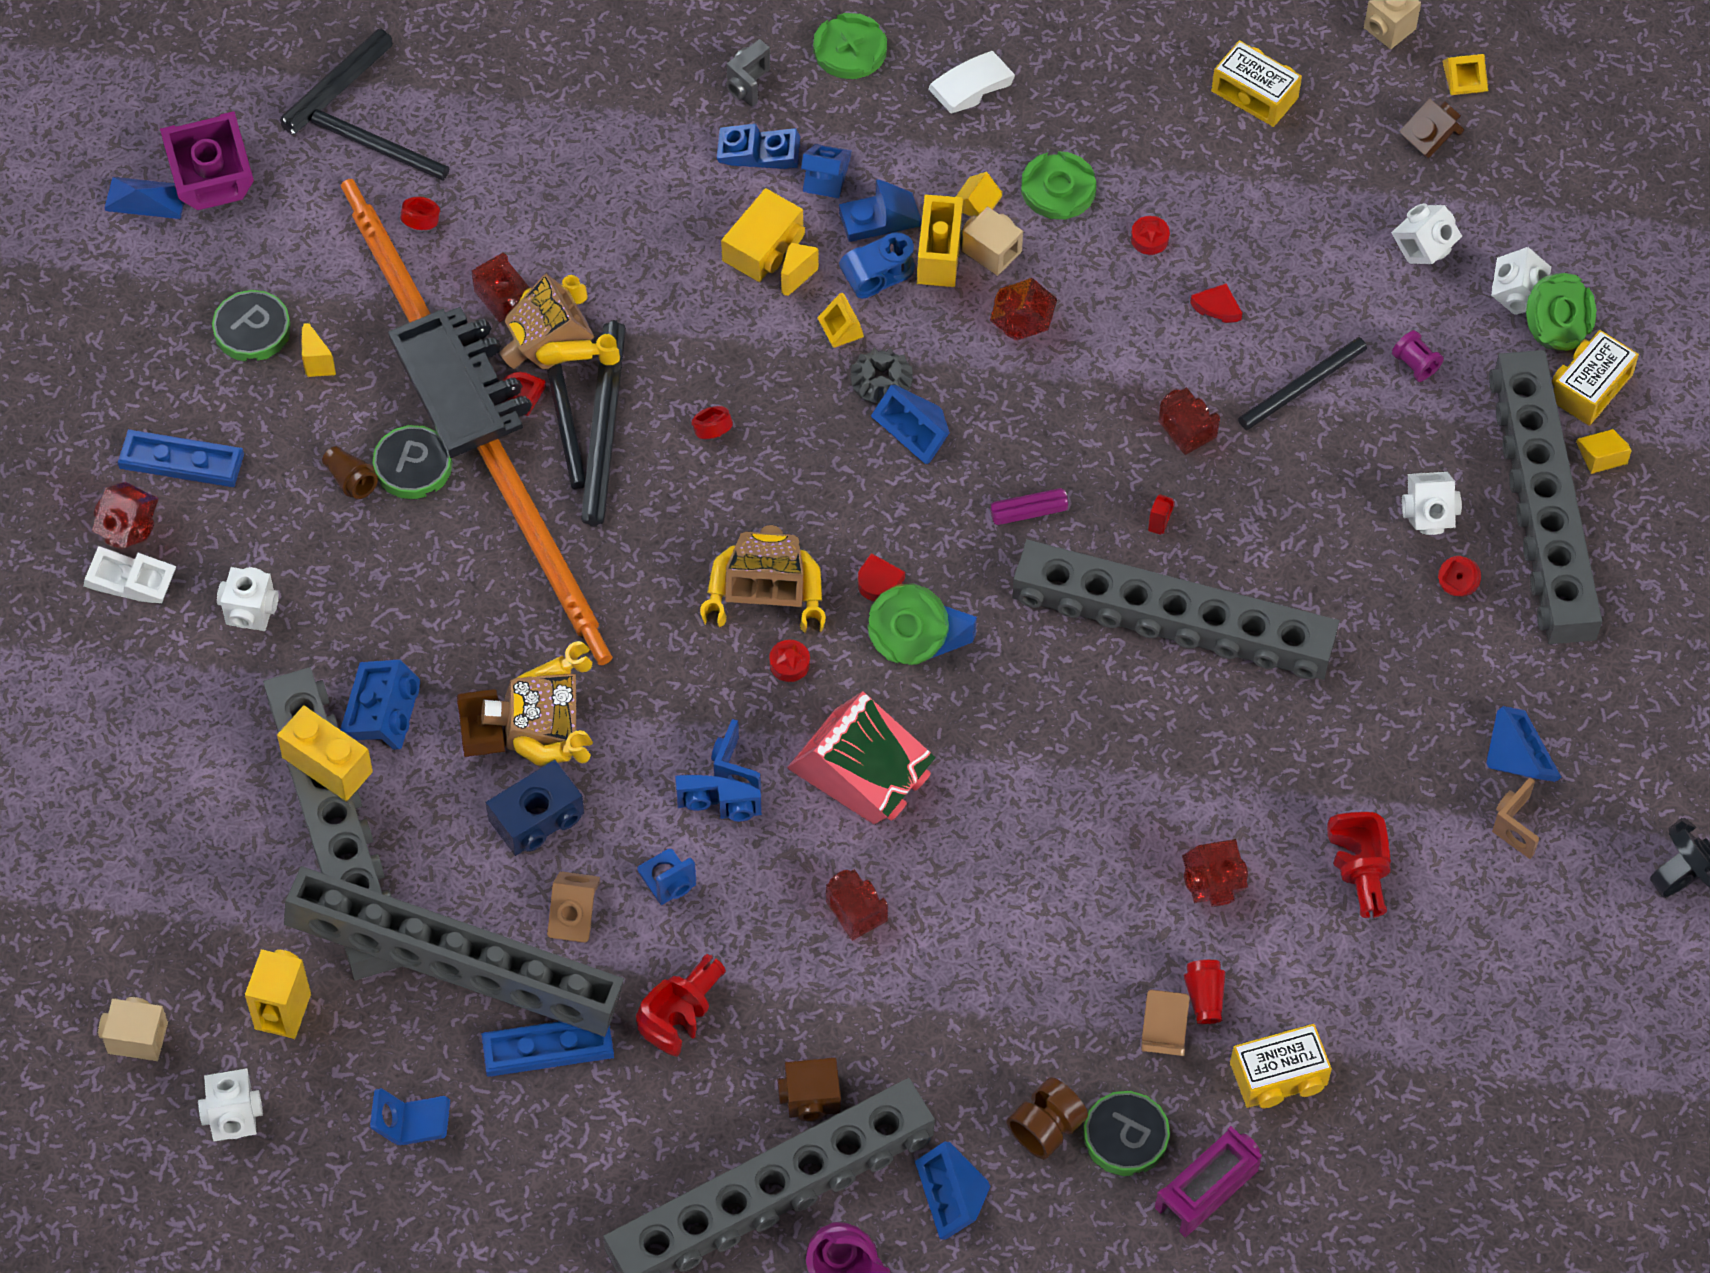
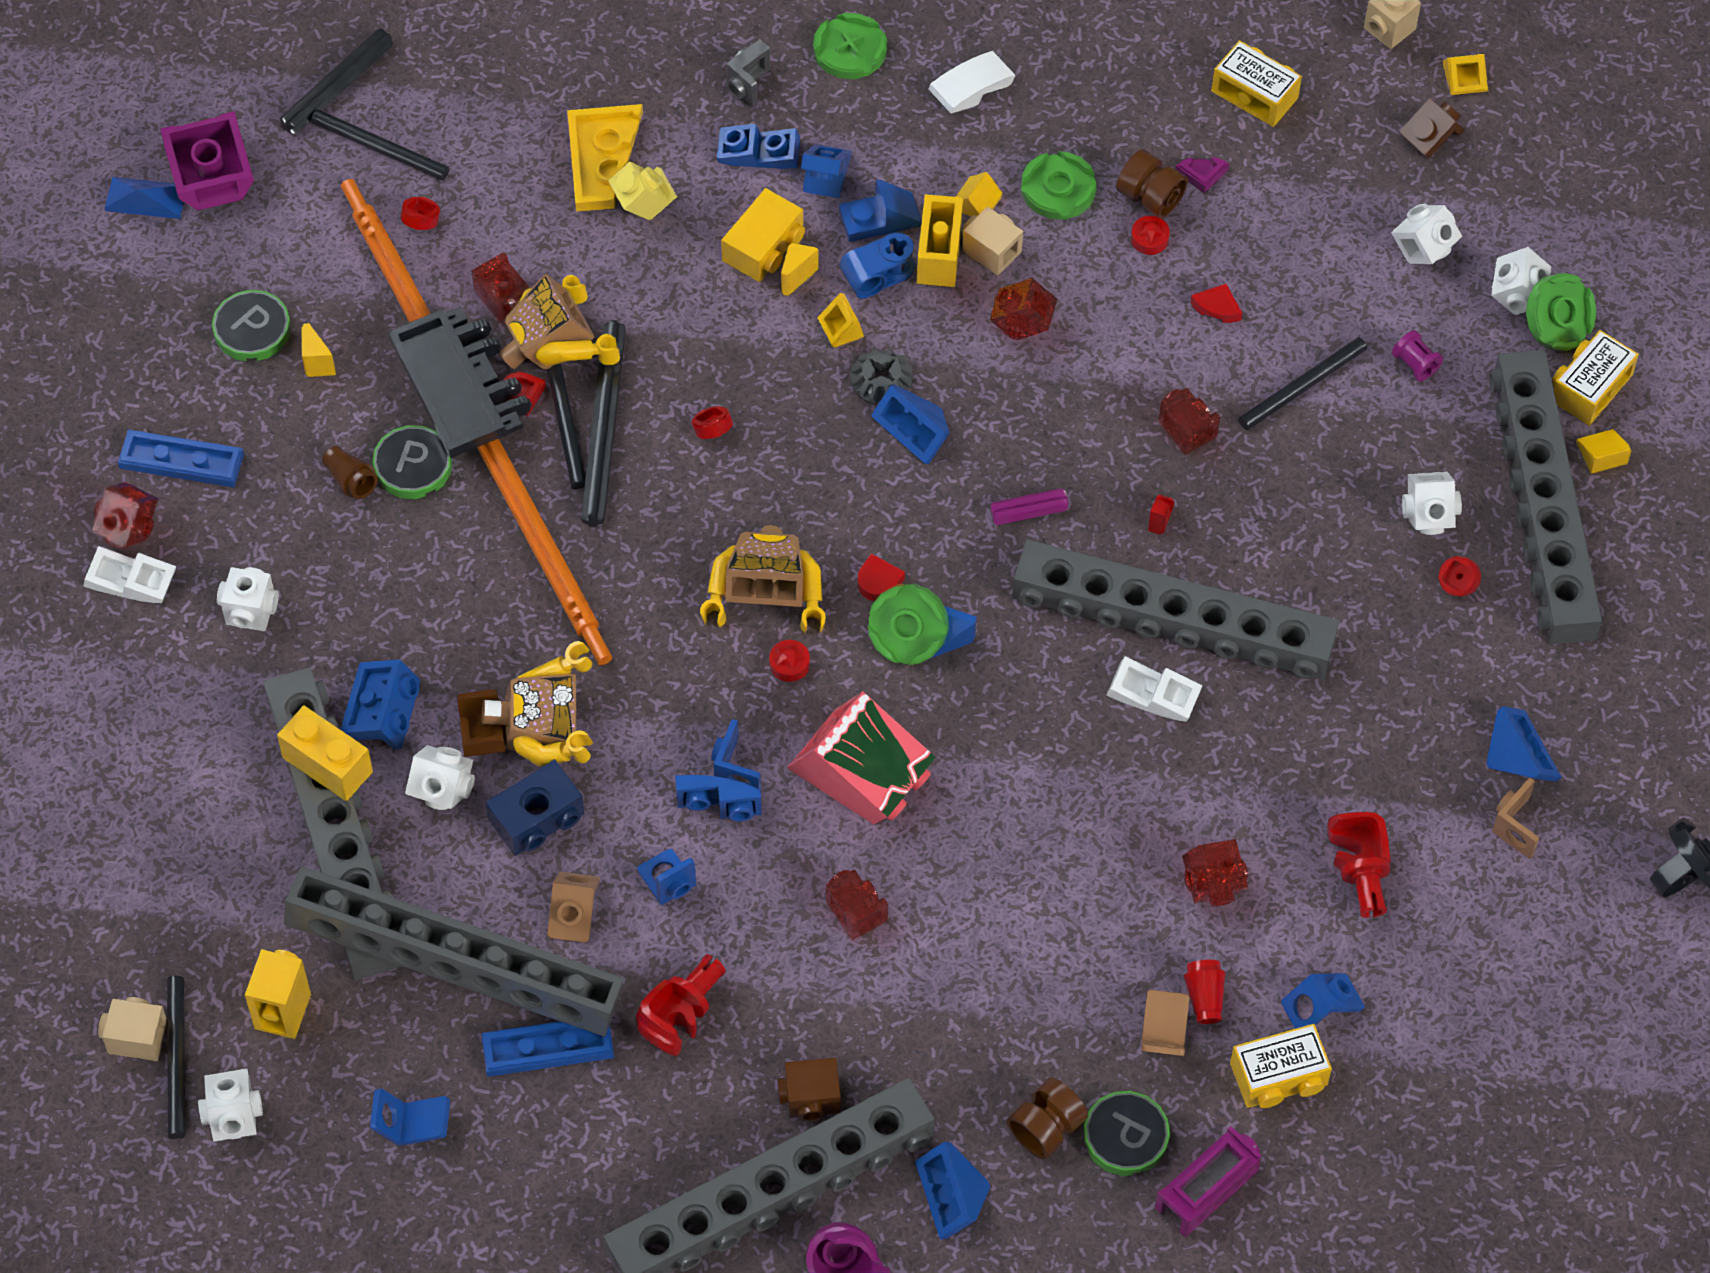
(176, 1057): none -> black bar
(440, 777): none -> white brick
(599, 149): none -> yellow wing
(642, 190): none -> light yellow brick
(1148, 181): none -> reddish brown wheel
(1161, 694): none -> white slope
(1203, 172): none -> magenta tile
(1328, 993): none -> blue bracket

